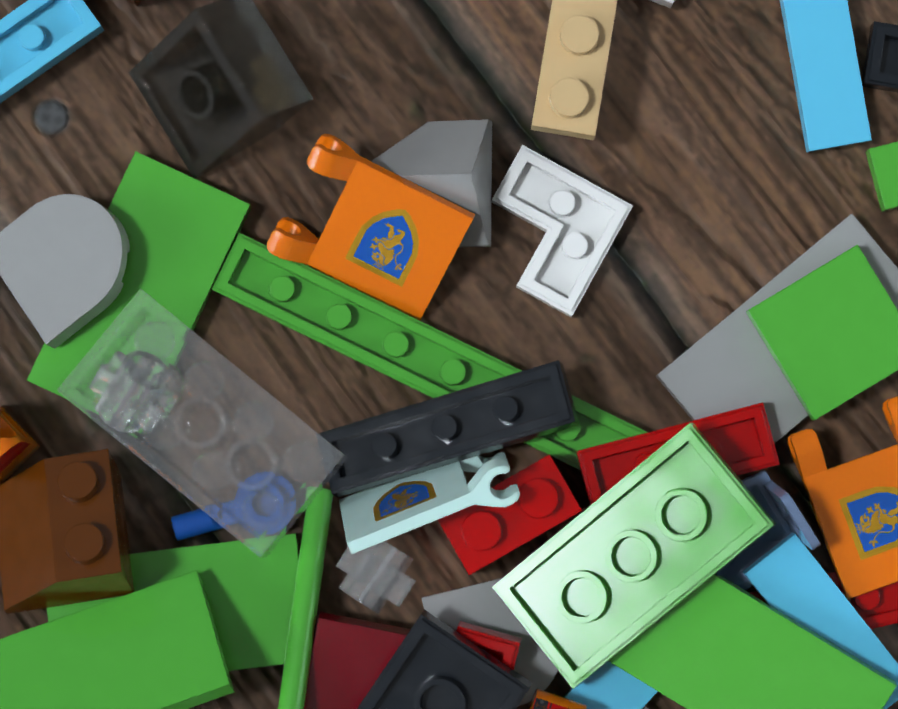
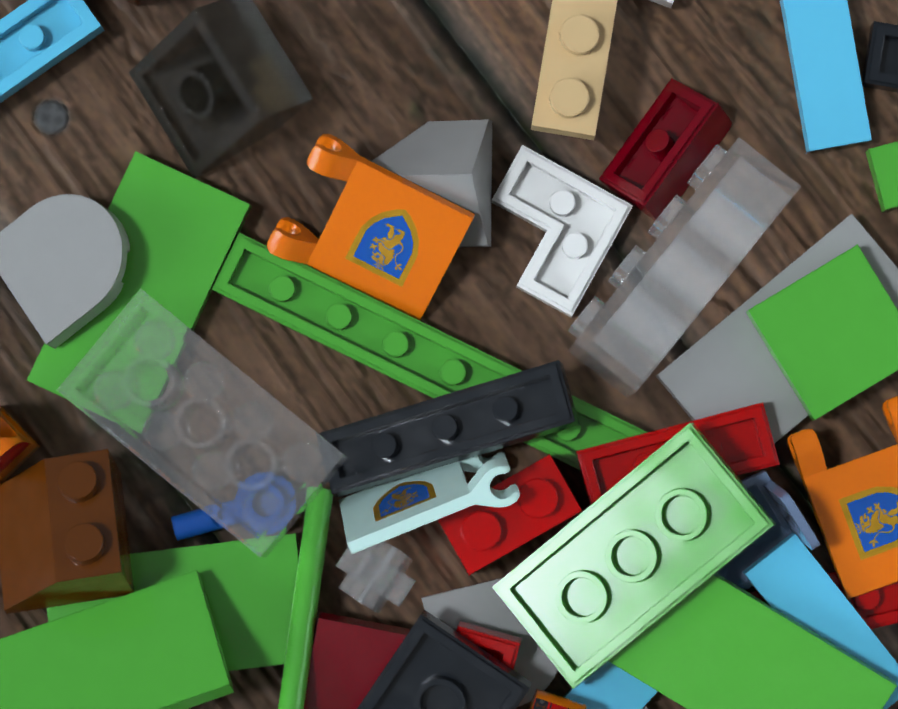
(133, 391): clear gear -> none
(666, 148): none -> dark red slope
(684, 268): none -> clear brick

